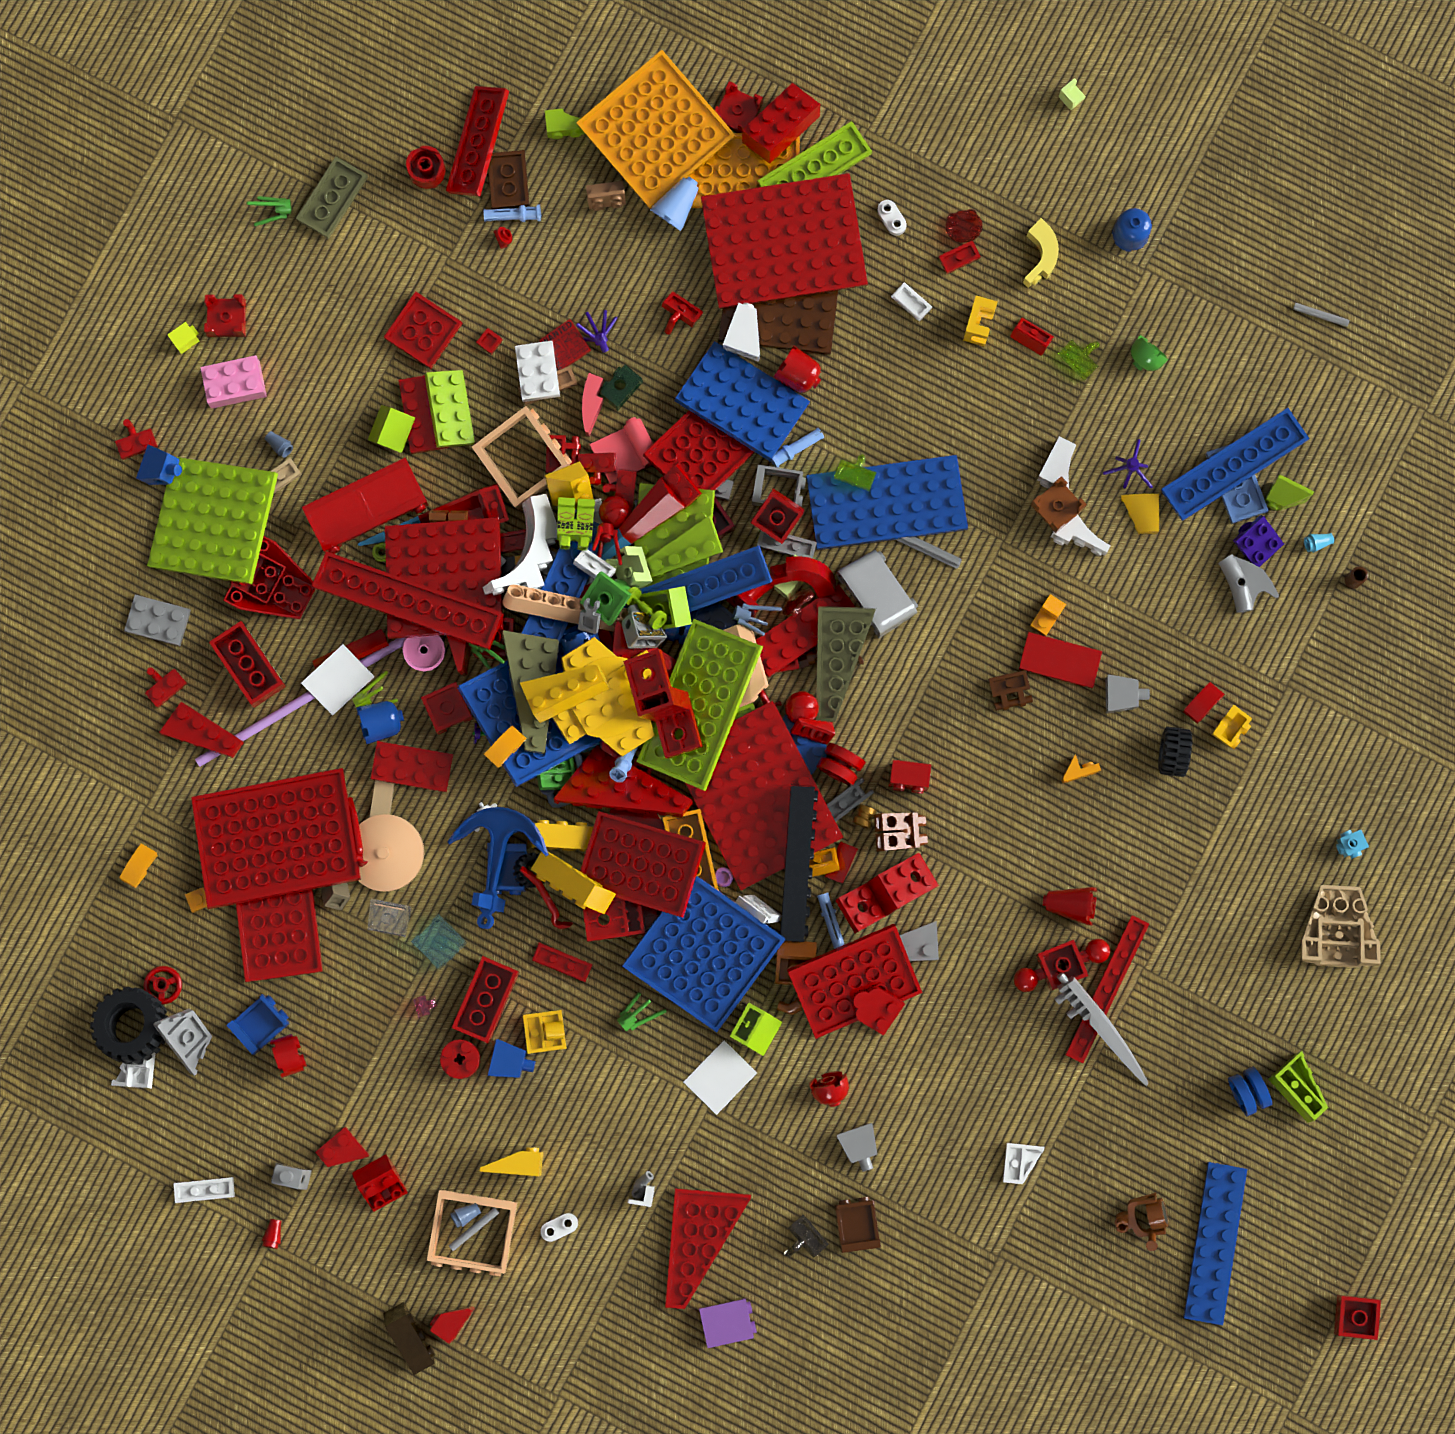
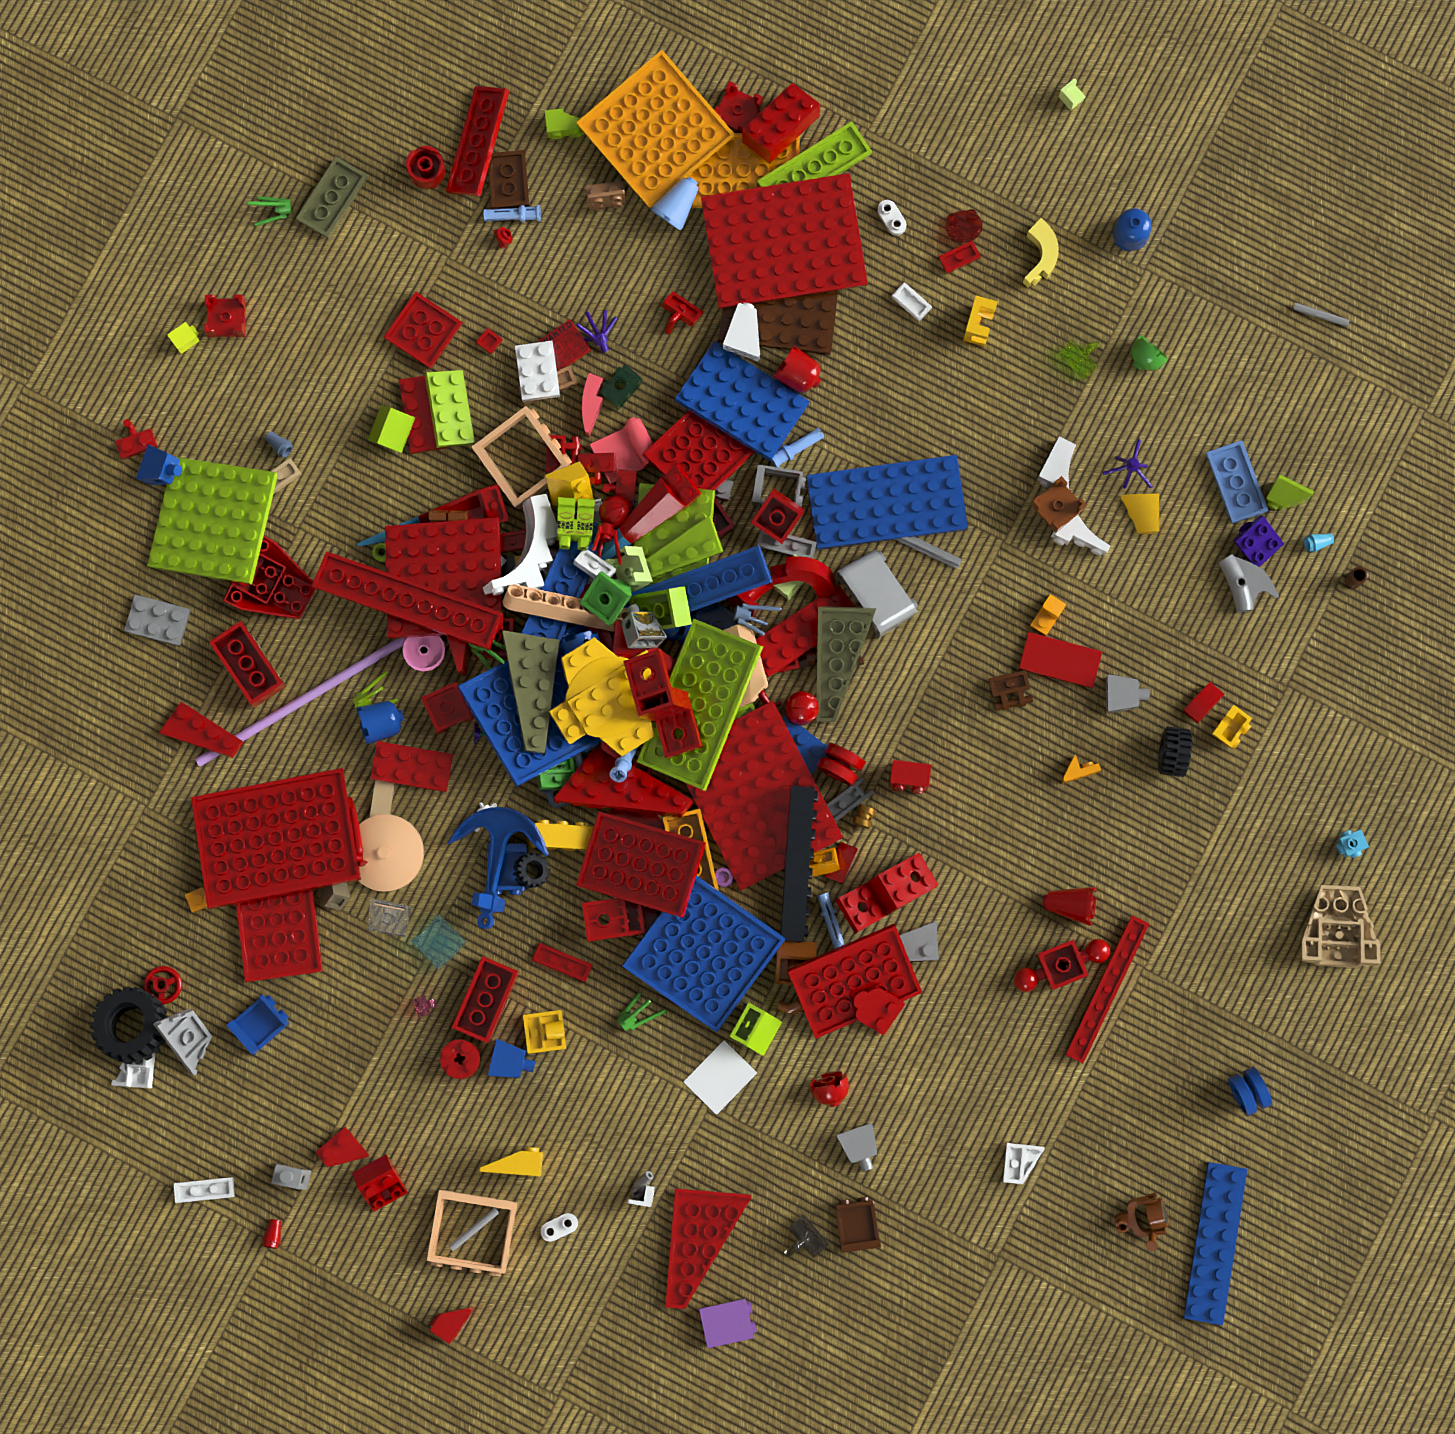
(137, 865): light orange slope -> none
(165, 686): red plate -> none
(233, 382): bright pink brick -> none
(287, 1055): red brick -> none
(337, 679): white sticker -> none
(360, 647): red tile -> none
(365, 505): red windscreen -> none
(408, 1338): dark brown wedge -> none
(465, 1214): sand blue cone -> none
(505, 746): light orange slope -> none
(547, 899): red piece -> none
(562, 691): yellow wedge -> none
(572, 883): yellow wedge -> none
(589, 619): light grey plate -> none
(657, 619): lime wheel -> none
(758, 909): white plate -> none
(795, 602): clear red dish -> none
(814, 730): red slope -> none
(855, 473): clear neon green plate -> none
(906, 829): hips -> none
(1031, 336): red slope -> none
(1088, 1009): light grey piece -> none
(1235, 464): blue plate -> none
(1298, 1087): lime wedge -> none
(1357, 1317): red brick -> none

